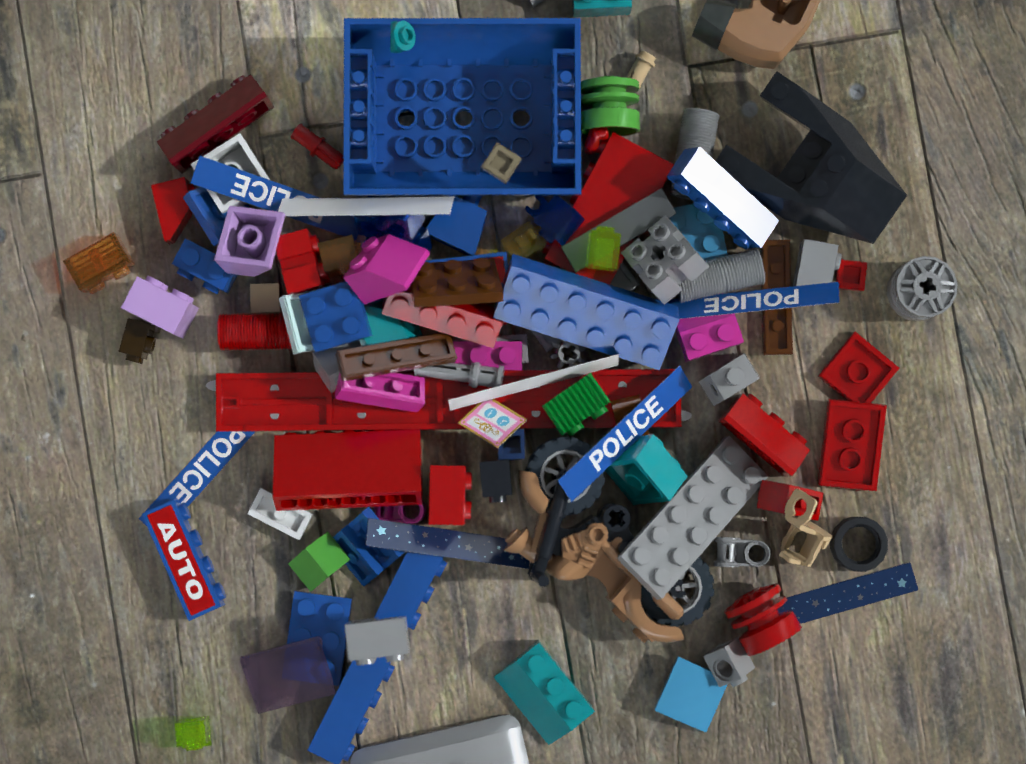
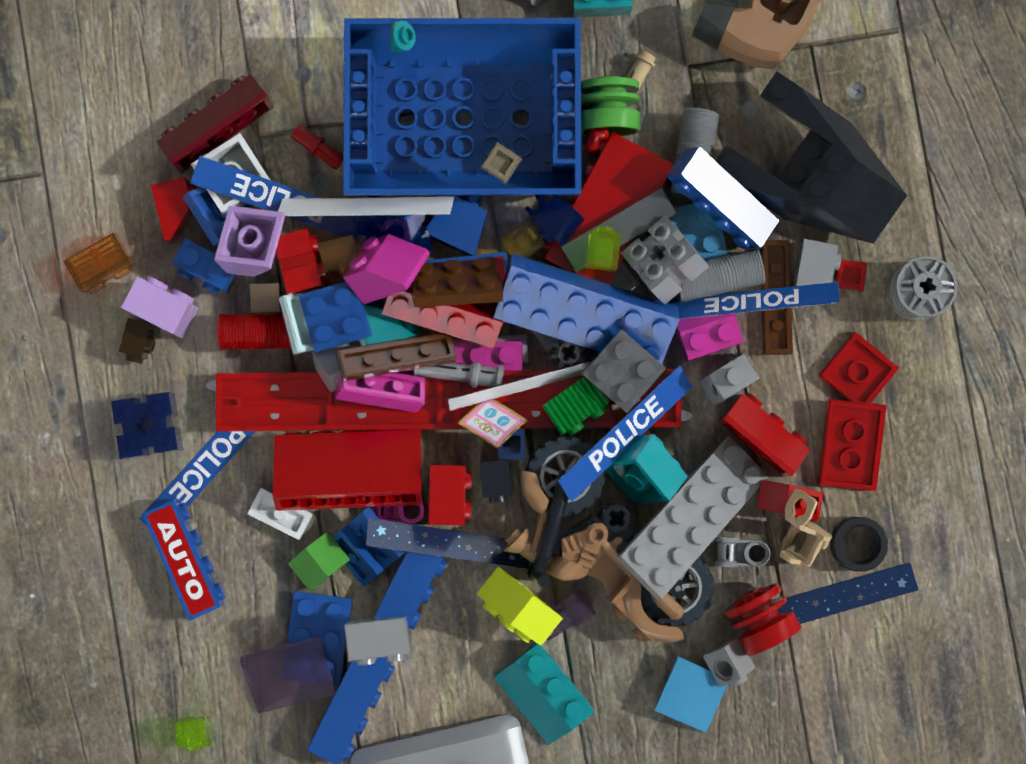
(132, 414): none -> clear blue brick
(518, 607): none -> neon yellow brick
(574, 611): none -> clear purple piece
(623, 371): none -> flat silver plate

